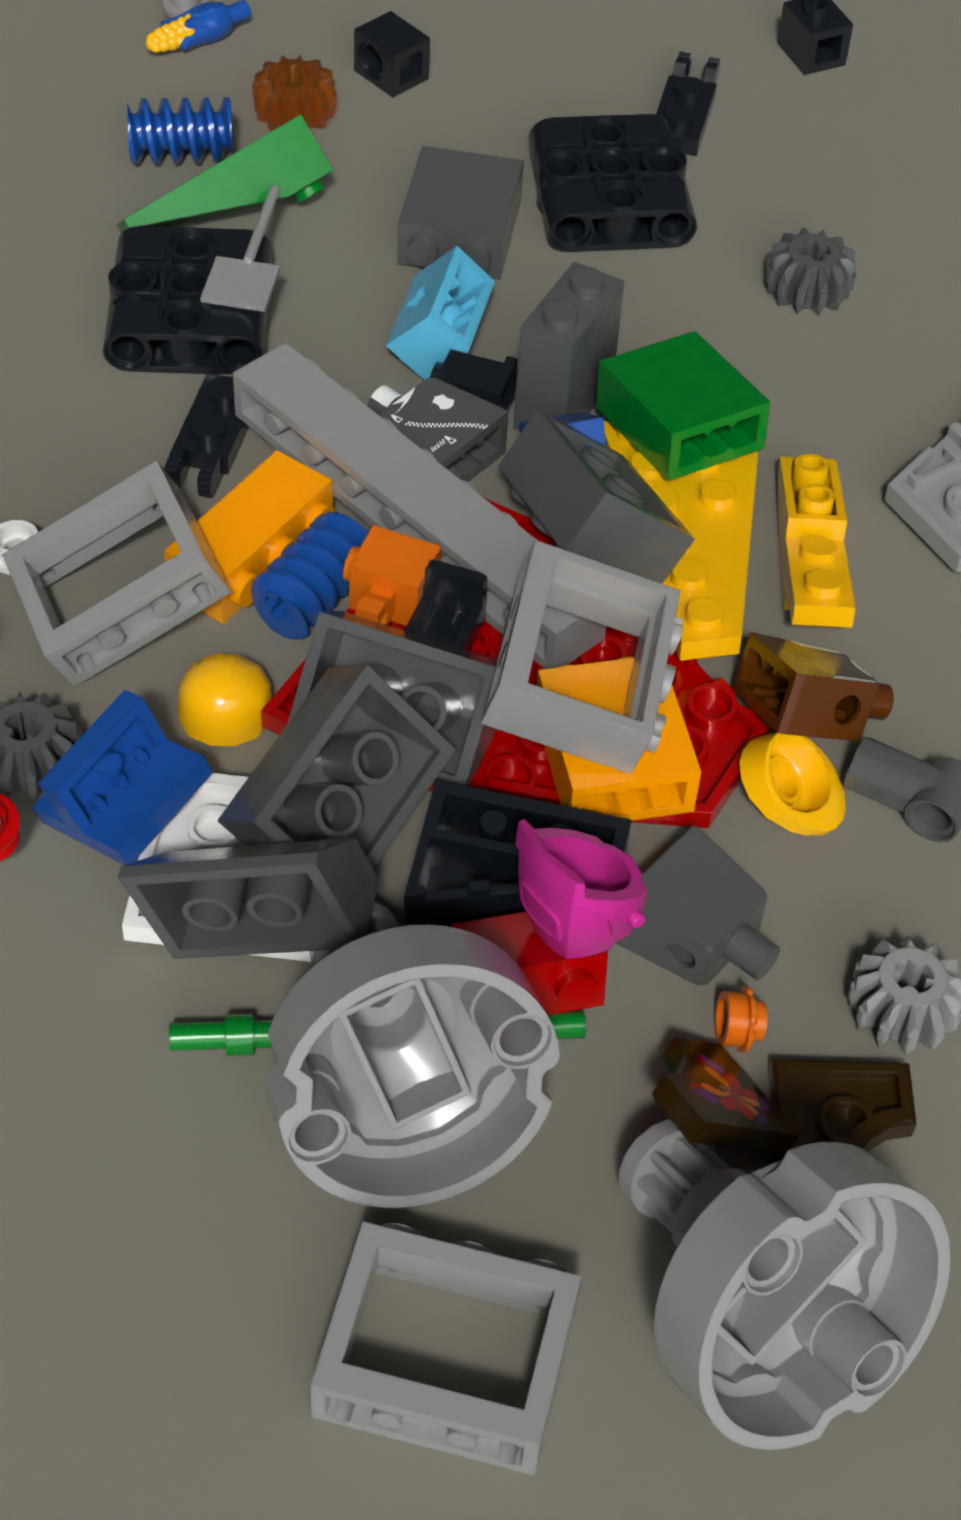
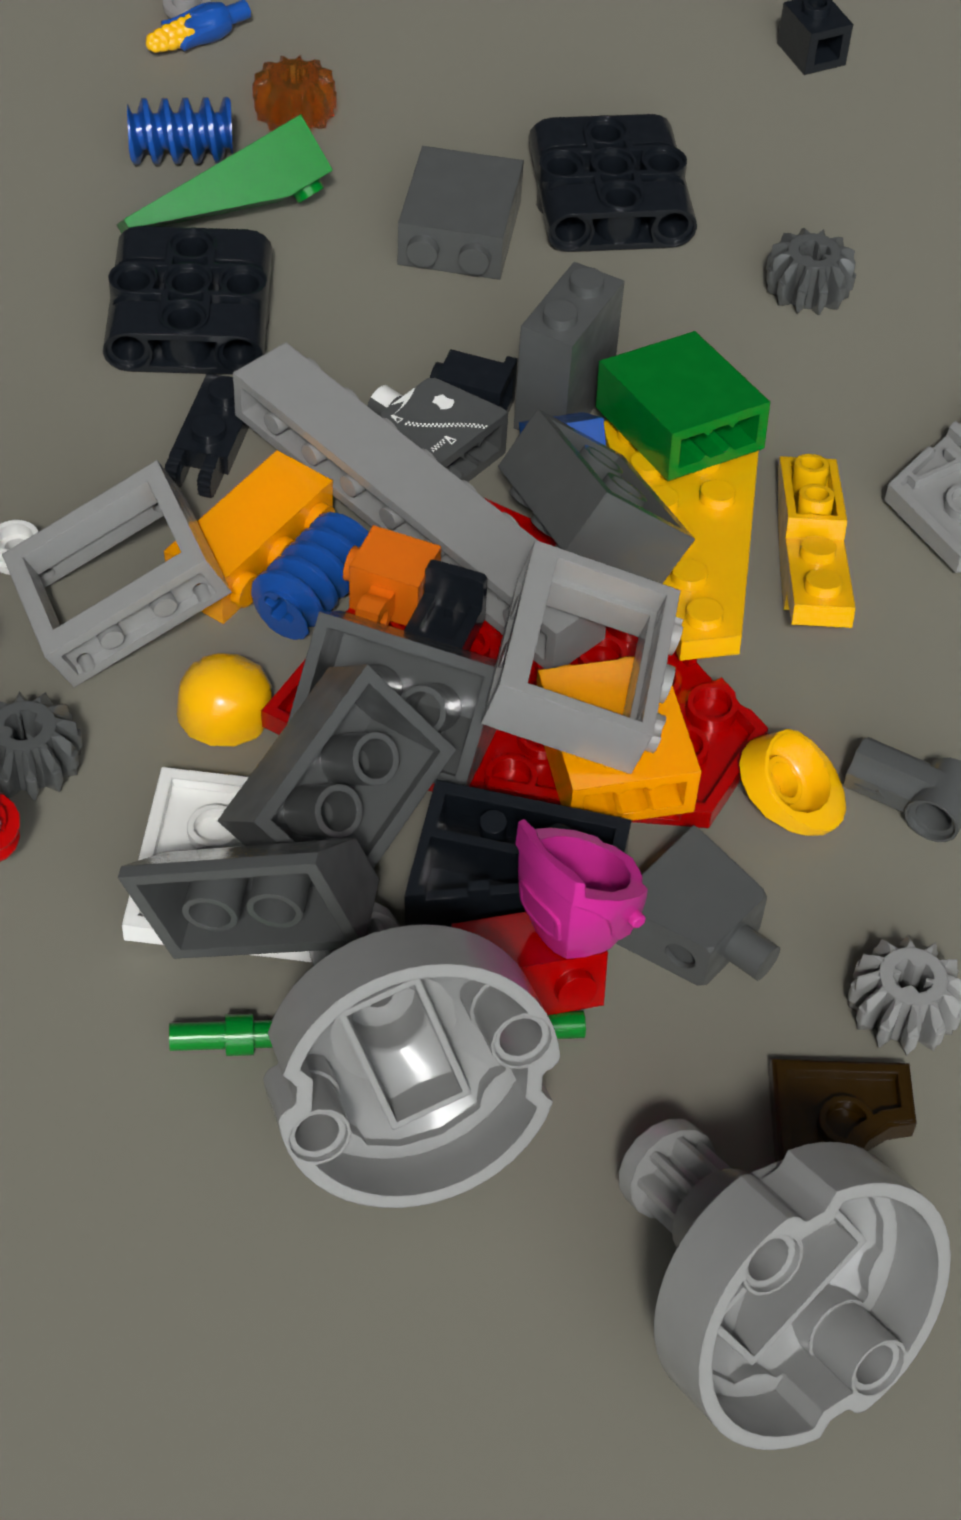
(120, 782): blue bracket -> none
(244, 281): light grey piece -> none
(391, 54): black brick -> none
(427, 1413): light grey window -> none
(440, 312): medium azure brick -> none
(689, 102): black hinge -> none
(718, 1102): dark brown tile -> none
(740, 1019): orange plate -> none
(809, 689): reddish brown torso -> none

